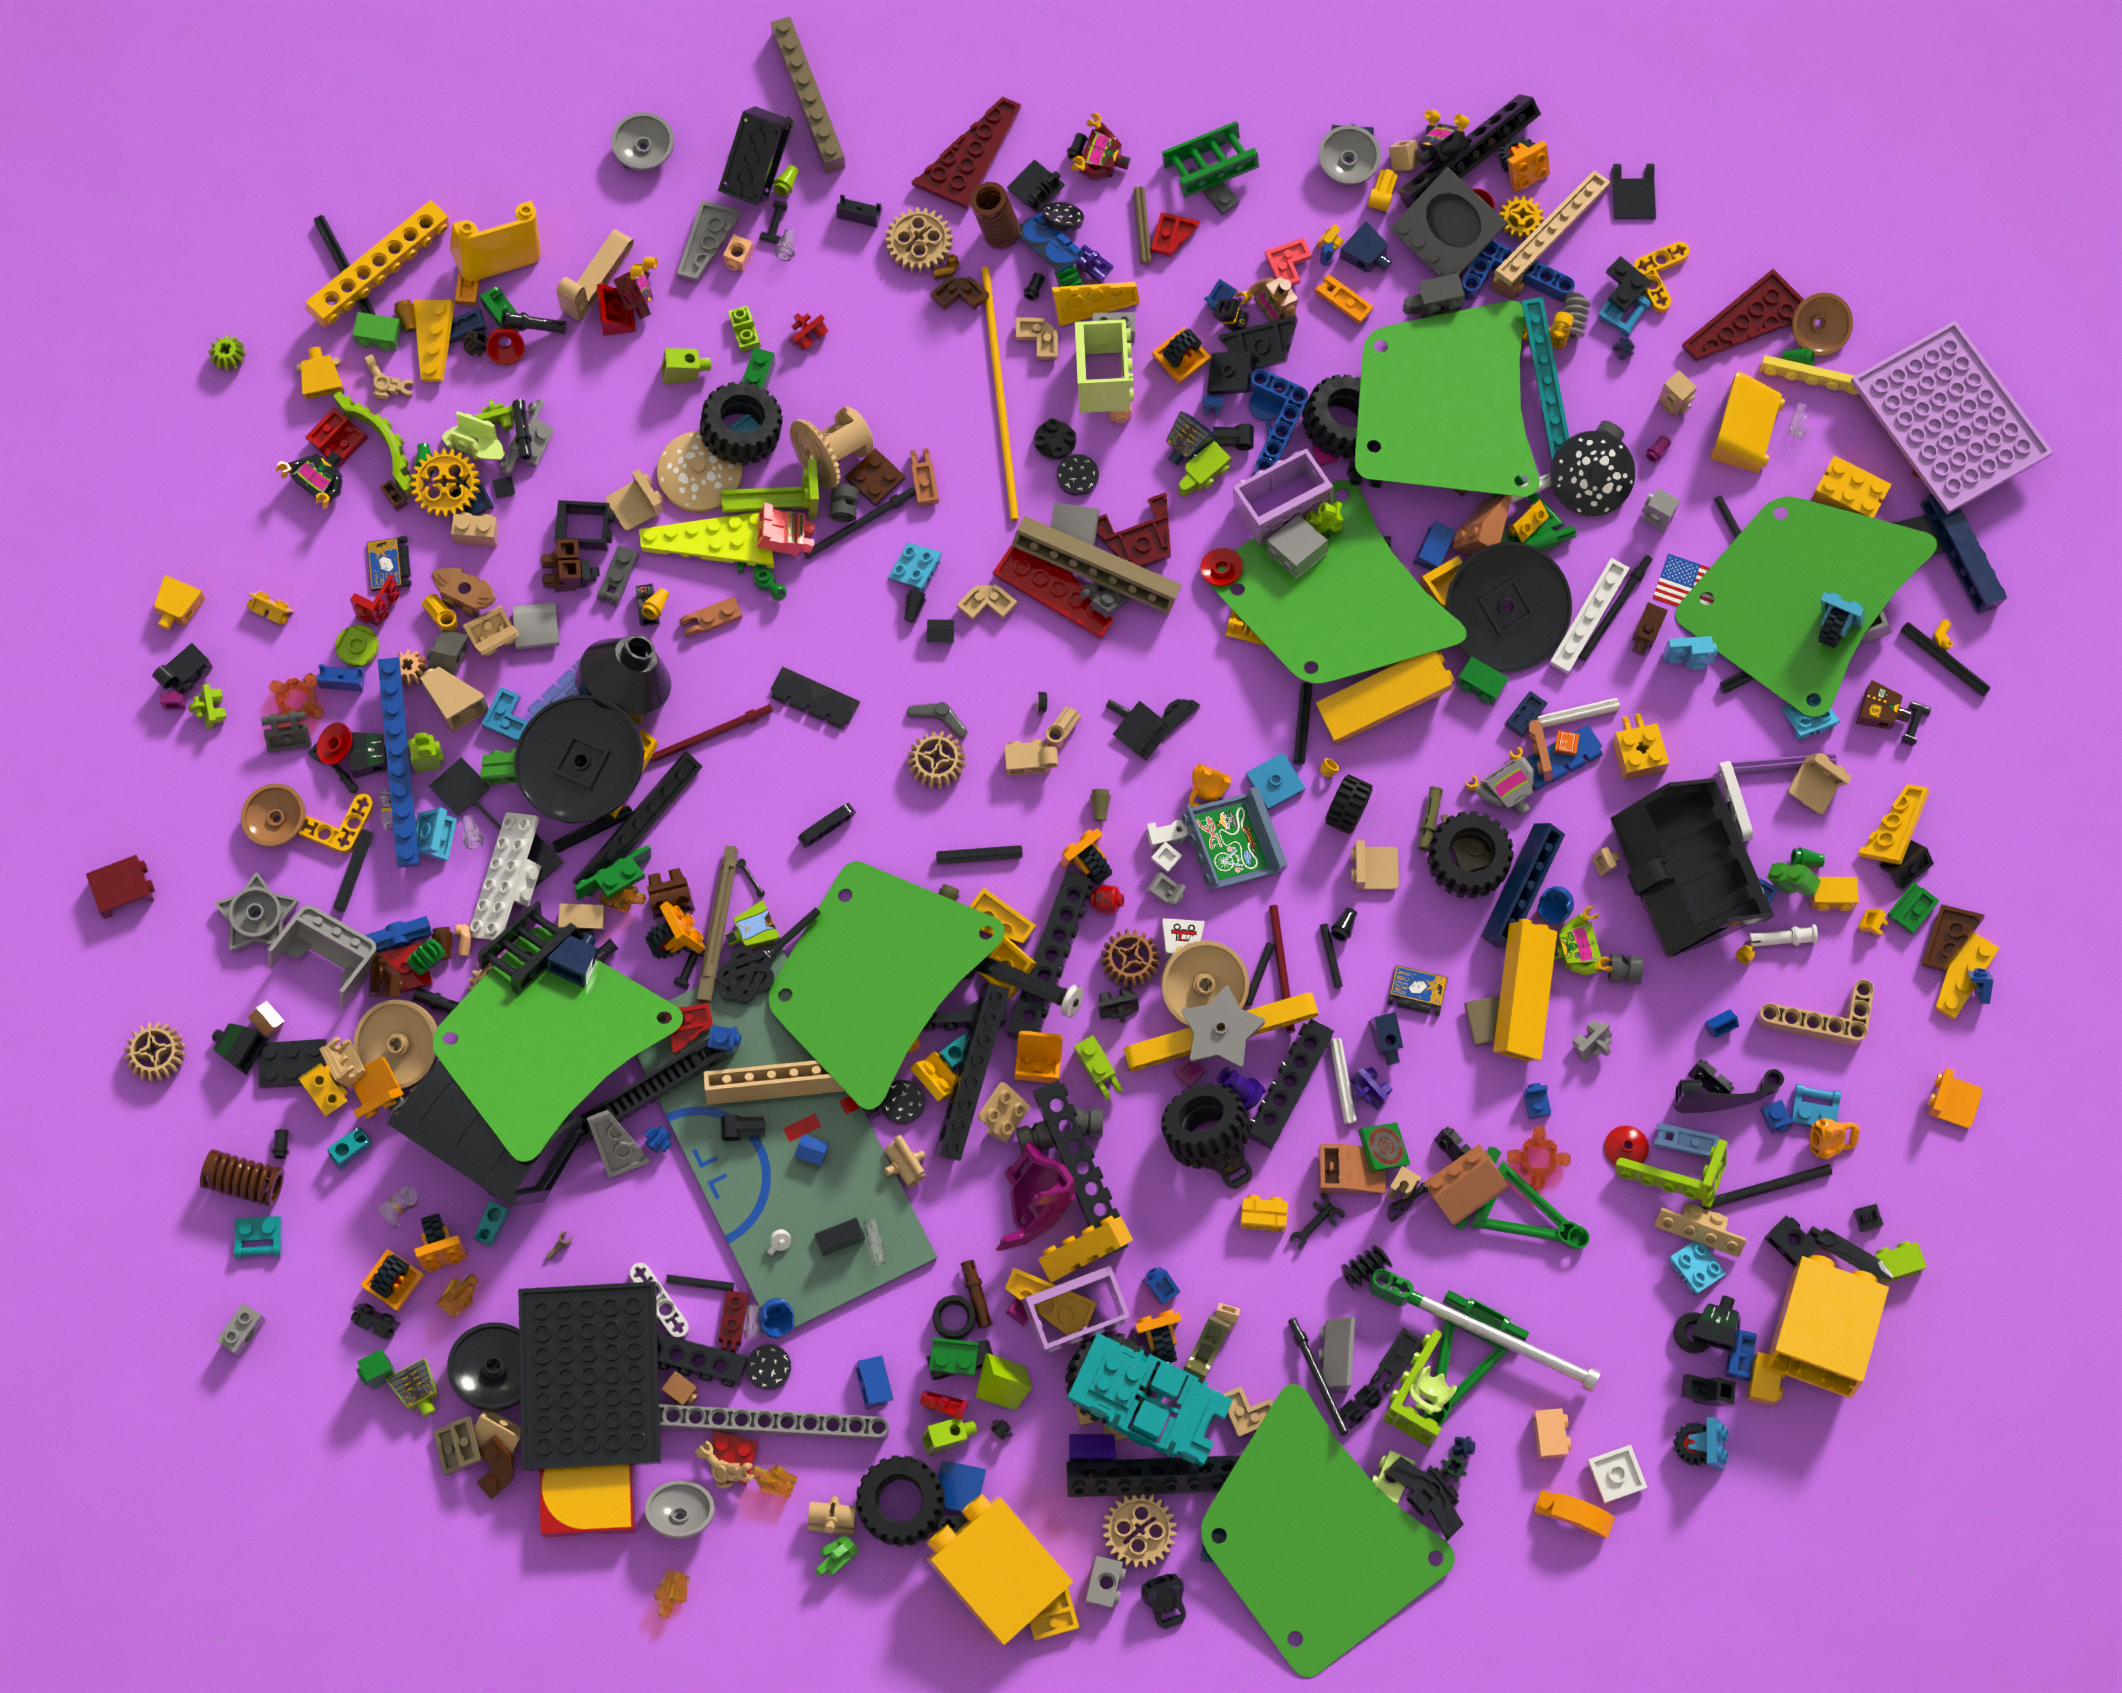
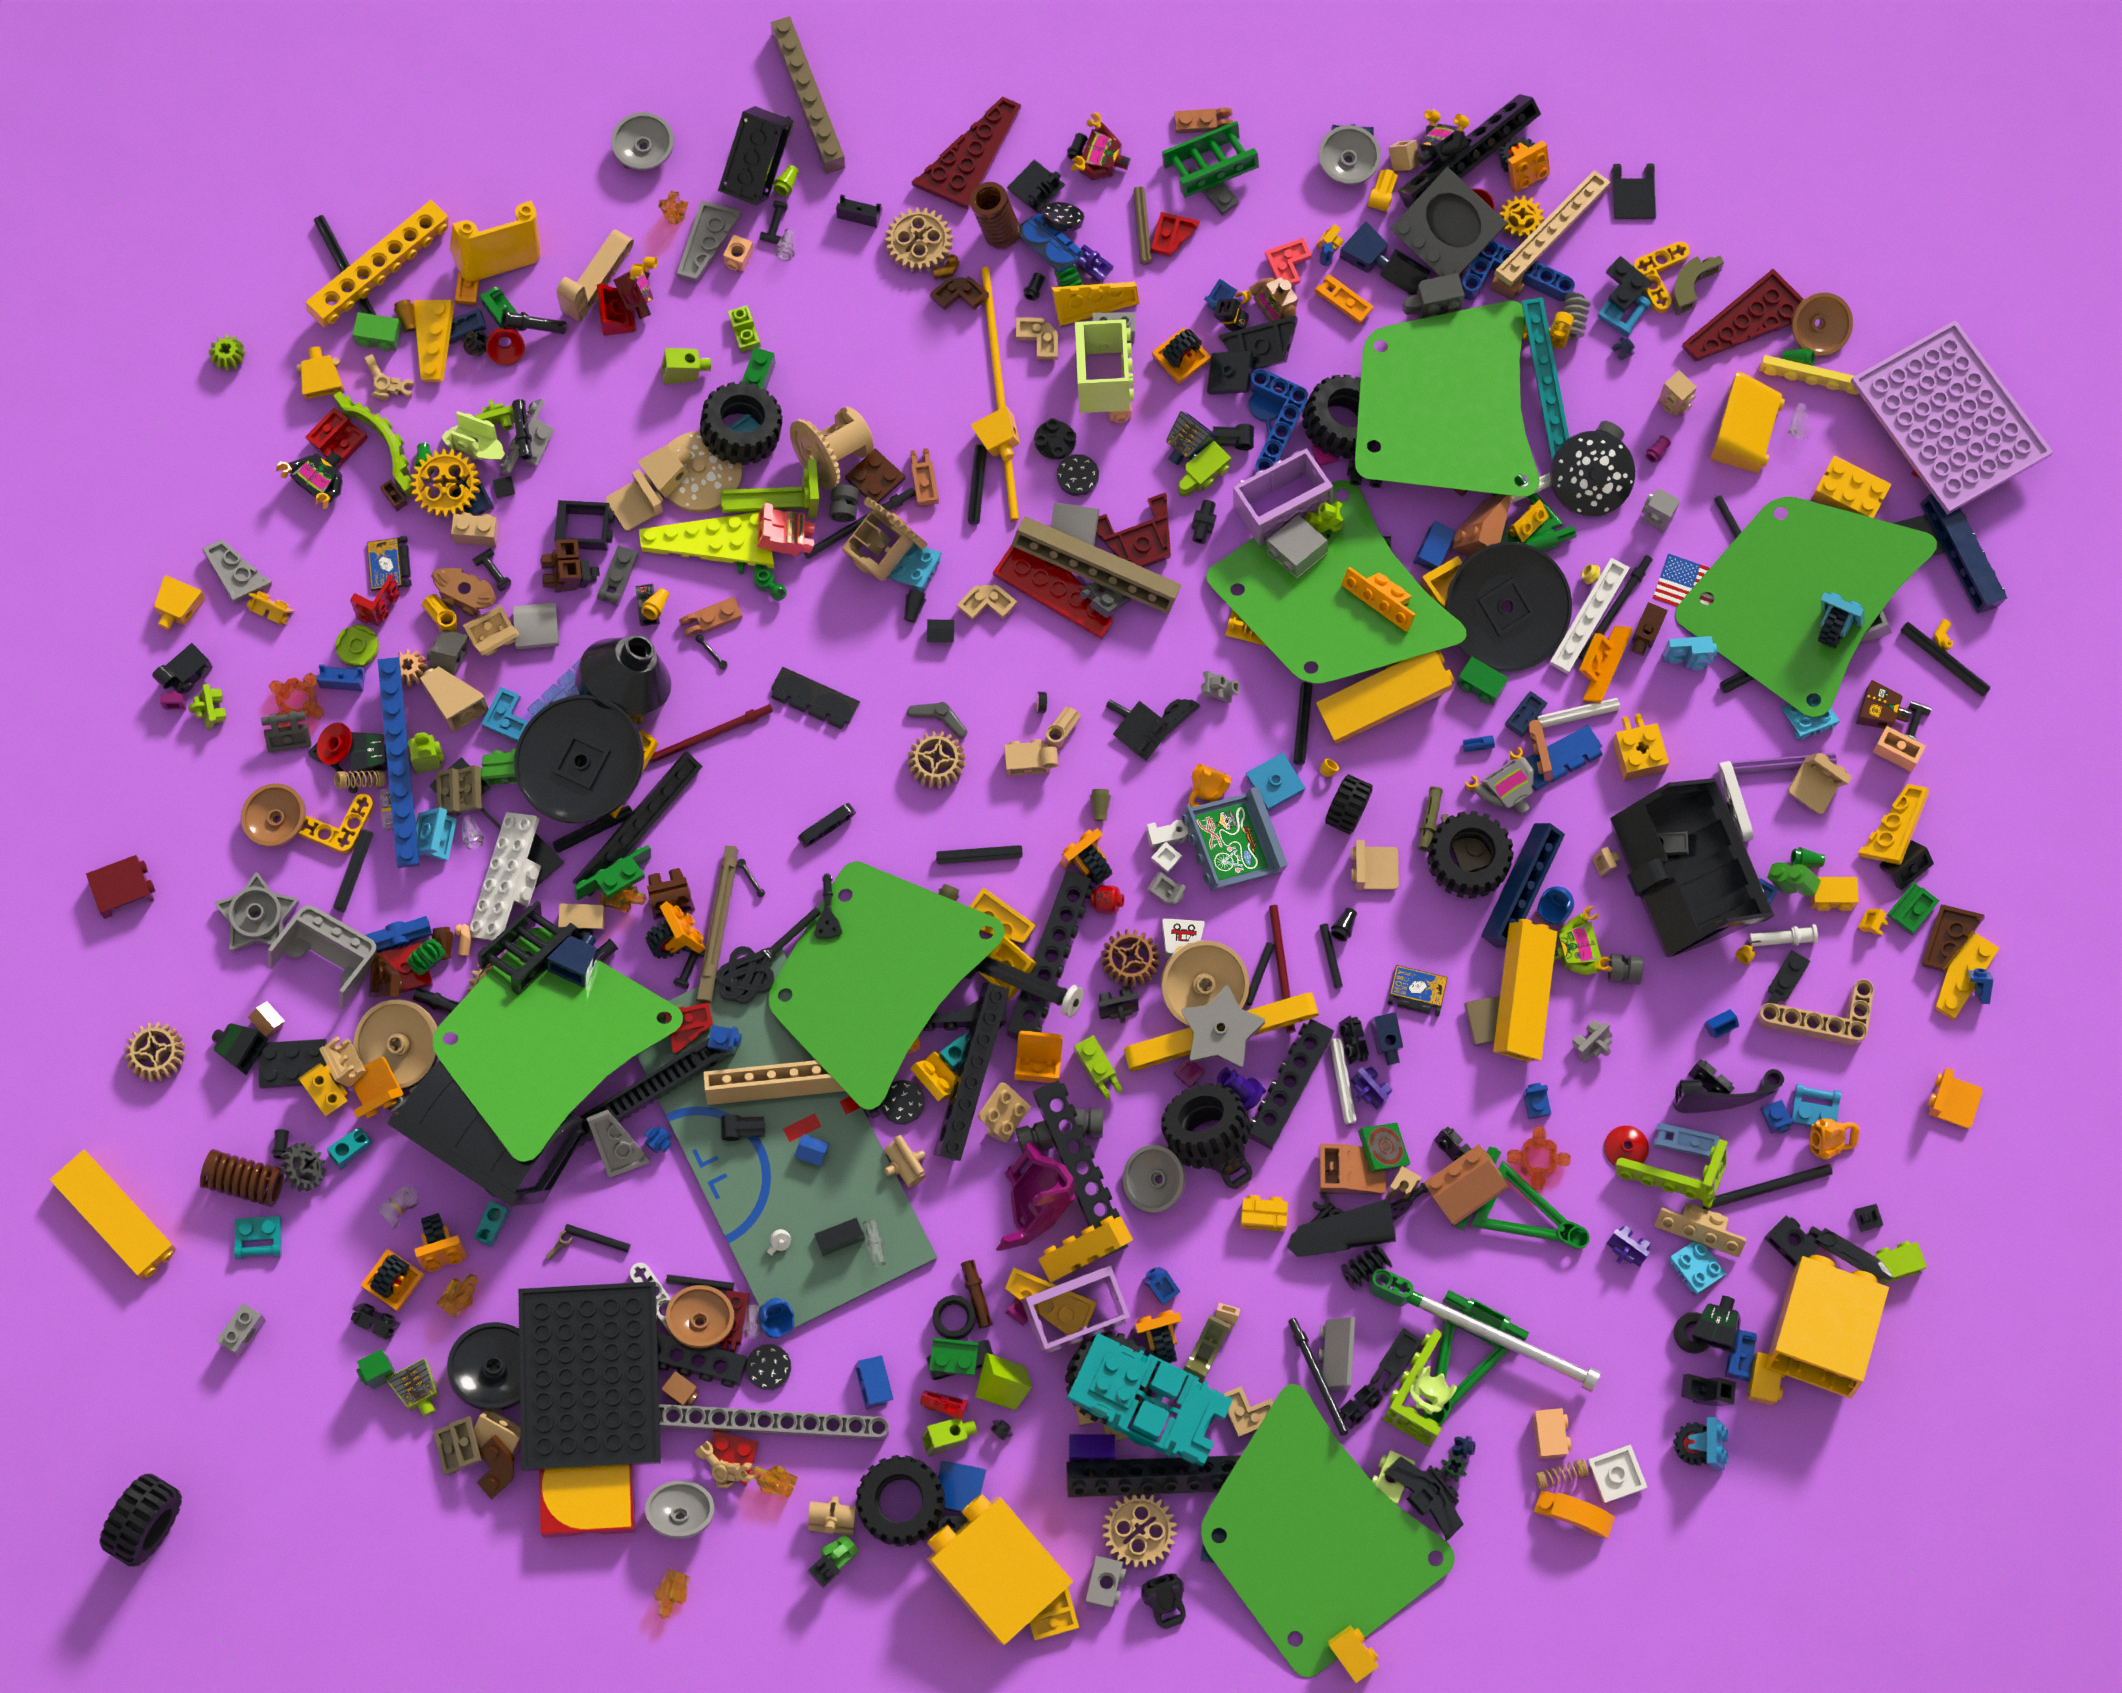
(113, 1215): none -> yellow brick
(140, 1520): none -> black tyre
(234, 572): none -> light grey wing
(302, 1167): none -> dark grey gear
(340, 779): none -> tan piece
(459, 789): none -> dark tan slope
(484, 558): none -> black piece
(601, 1239): none -> black bar
(666, 468): none -> tan torso
(673, 208): none -> rock
(702, 1305): none -> medium nougat dish
(722, 664): none -> black hinge
(754, 928): torso -> none
(801, 338): red hips -> none
(824, 1571): none -> black tile
(827, 914): none -> black piece
(876, 540): none -> tan piece
(977, 484): none -> black axle
(998, 433): none -> yellow torso
(1142, 1176): none -> light grey dish
(1201, 120): none -> nougat hinge
(1204, 521): none -> black axle
(1212, 401): blue tile -> none
(1217, 558): red dish -> none
(1219, 687): none -> light grey hips
(1346, 1230): none -> black panel
(1351, 1030): none -> black hinge
(1353, 1653): none -> yellow brick
(1382, 596): none -> light orange bracket
(1404, 272): none -> black panel
(1478, 743): none -> blue piece
(1541, 1476): none -> tan piece
(1566, 743): orange tile -> none
(1590, 573): none -> light yellow plate
(1602, 661): none -> light orange bracket
(1628, 1248): none -> dark purple hips
(1675, 843): none -> dark grey piece
(1683, 293): none -> olive arch
(1787, 977): none -> black hinge
(1899, 749): none -> light nougat brick

